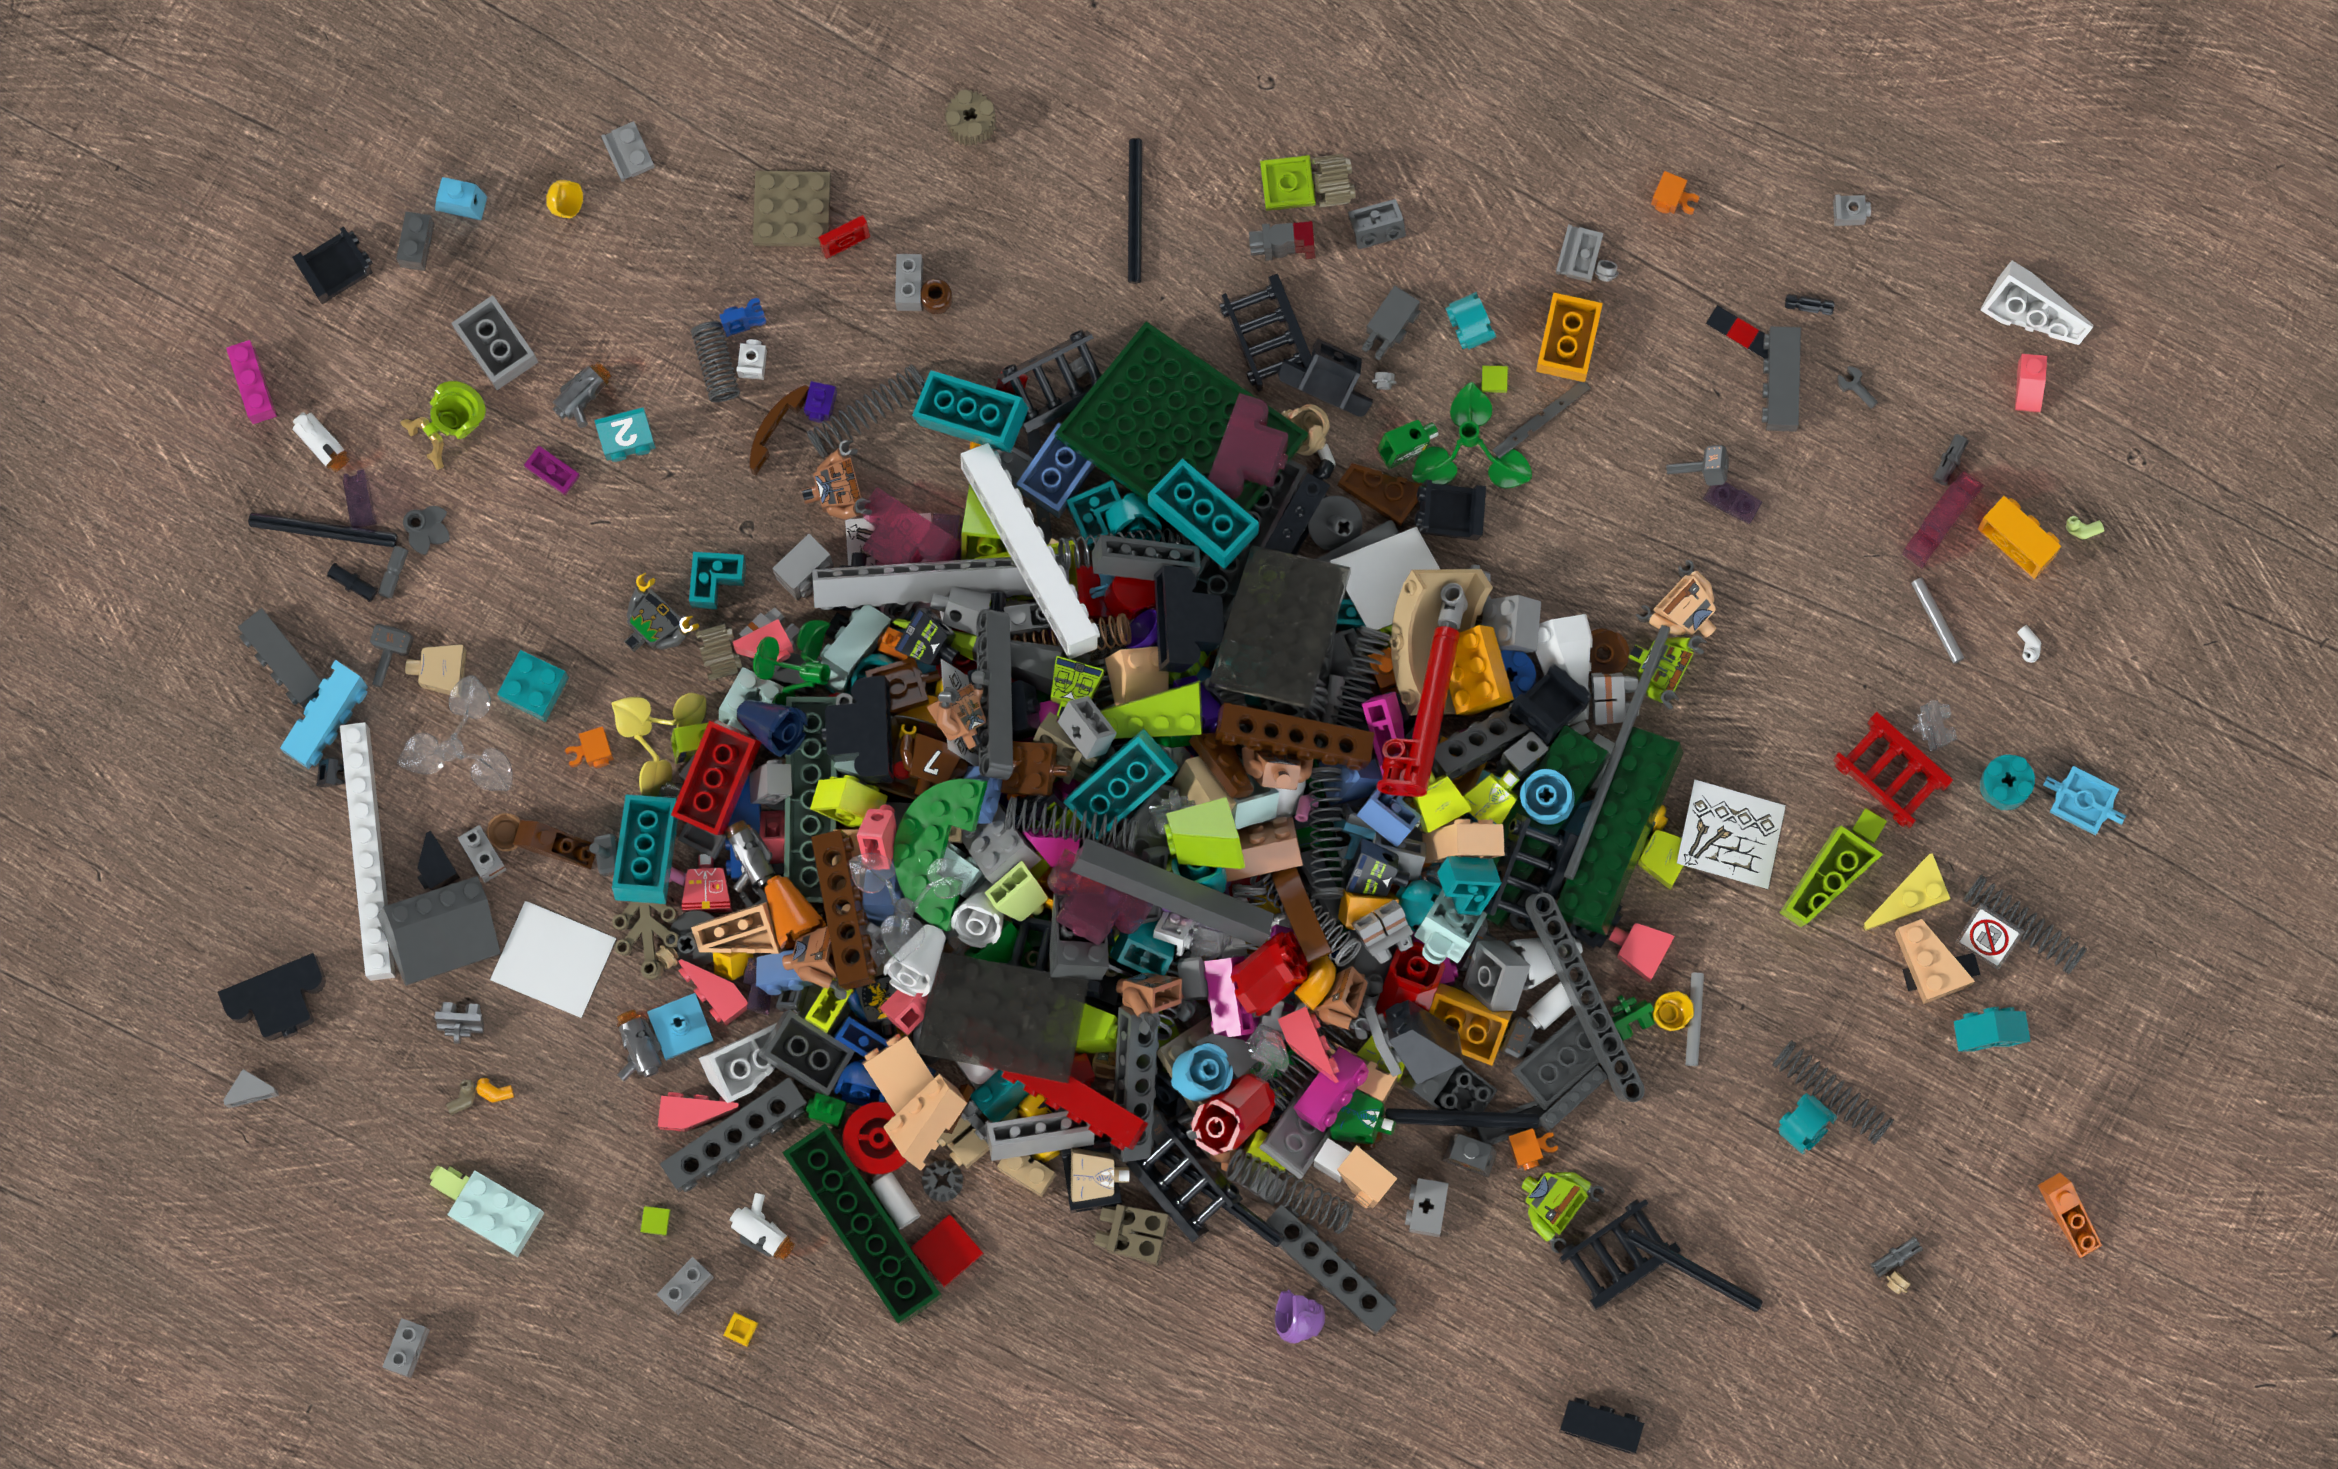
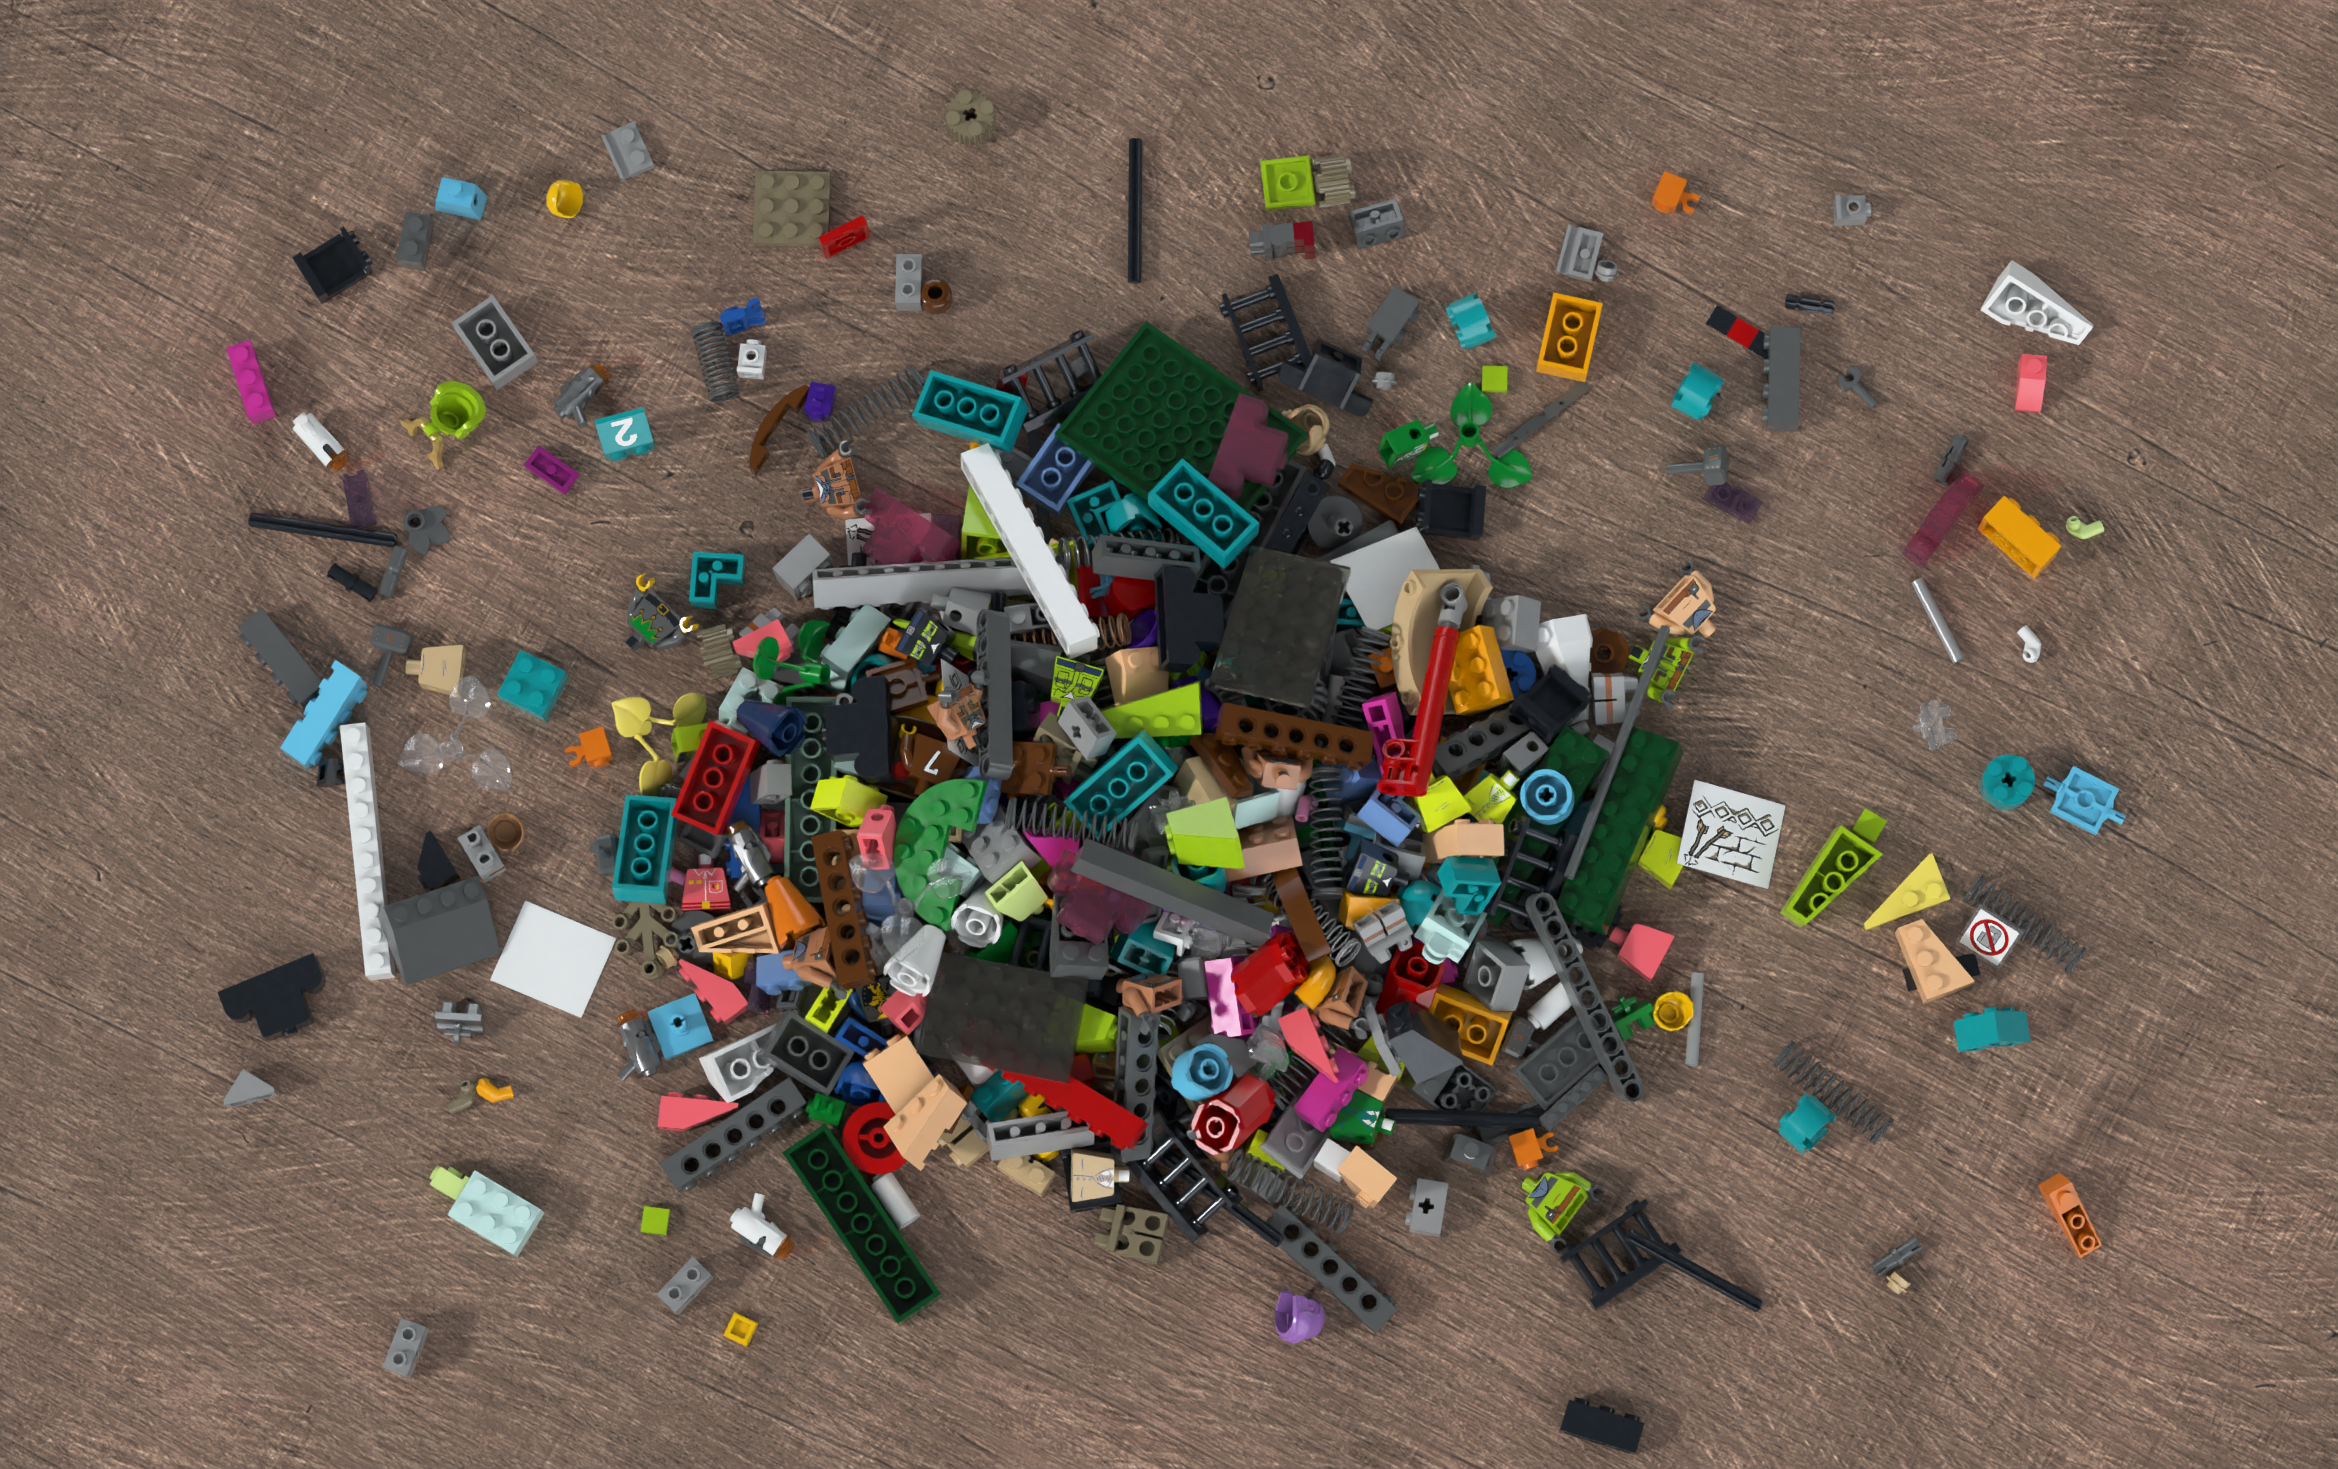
(554, 843): reddish brown slope -> none
(943, 1192): dark grey gear -> none
(947, 1250): red tile -> none
(1696, 390): none -> teal brick
(1916, 762): red fence -> none

